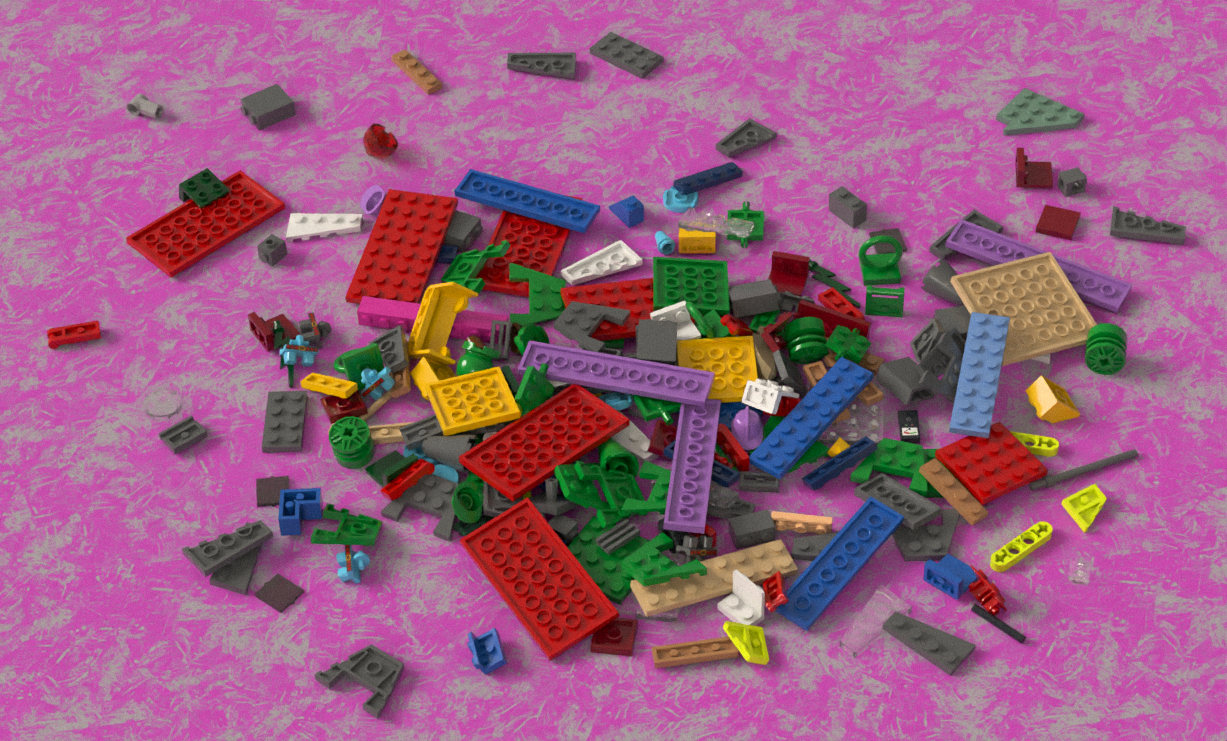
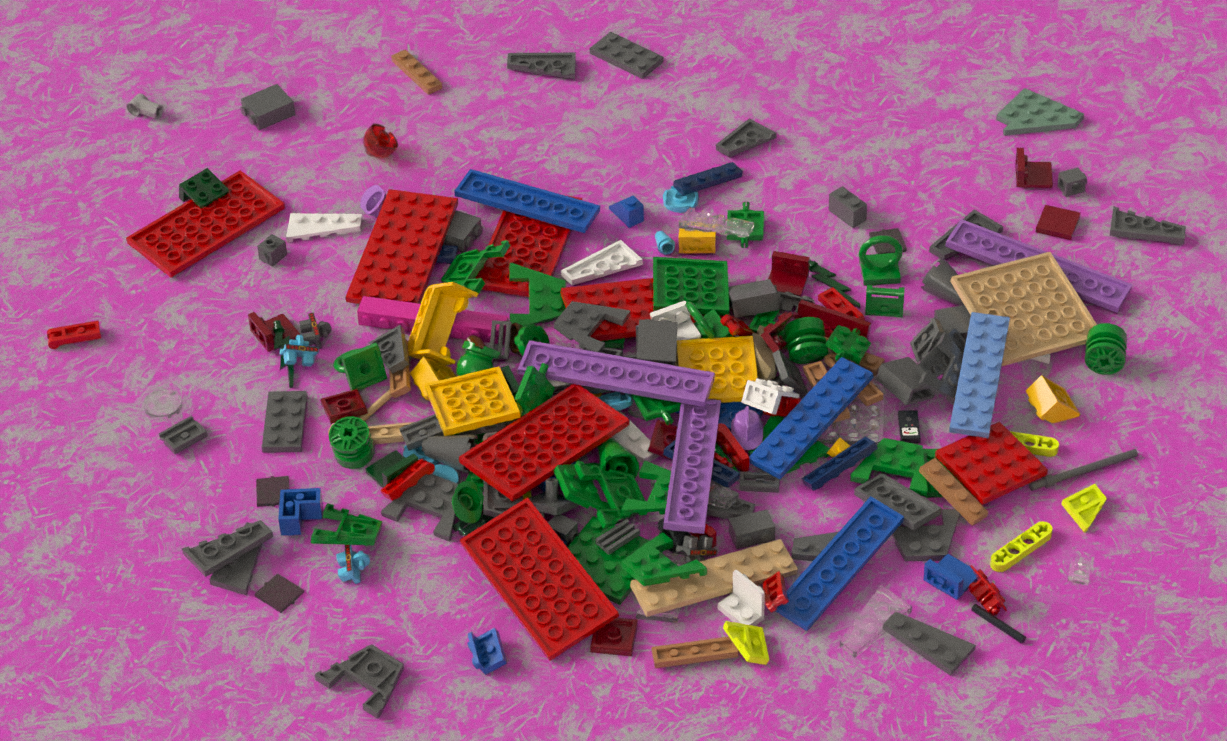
(329, 385): yellow plate -> none
(374, 381): medium azure hips -> none
(802, 523): light nougat tile -> none

